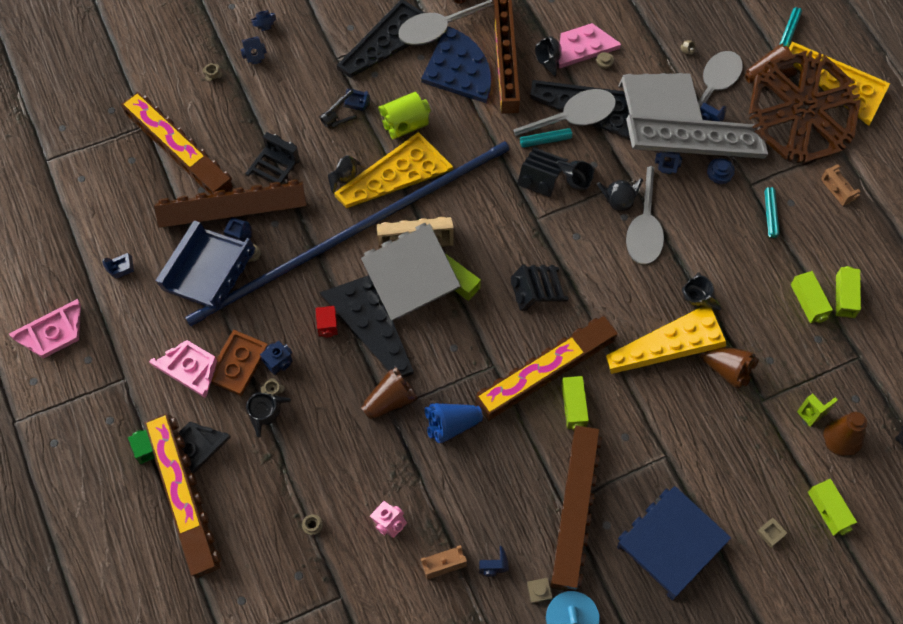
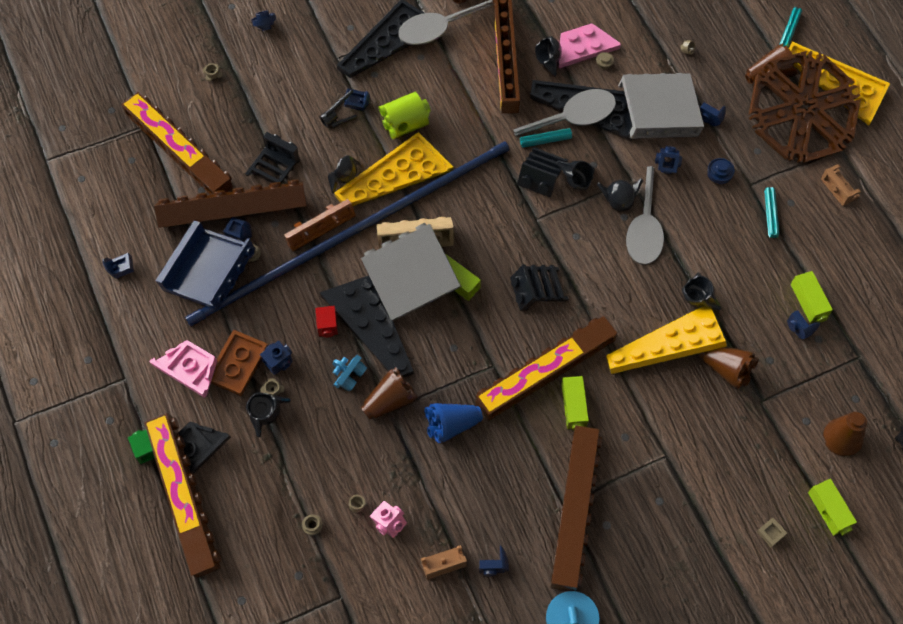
(51, 331): bright pink wing -> none
(253, 43): dark blue brick -> none
(319, 225): none -> dark orange hinge
(354, 366): none -> dark azure hips
(357, 500): none -> dark tan hinge
(459, 67): dark blue plate -> none
(539, 590): dark tan plate -> none
(673, 541): dark blue panel -> none
(695, 136): light grey plate -> none
(720, 73): light grey piece -> none
(800, 326): none -> dark blue plate
(813, 410): lime panel -> none
(848, 292): lime brick -> none

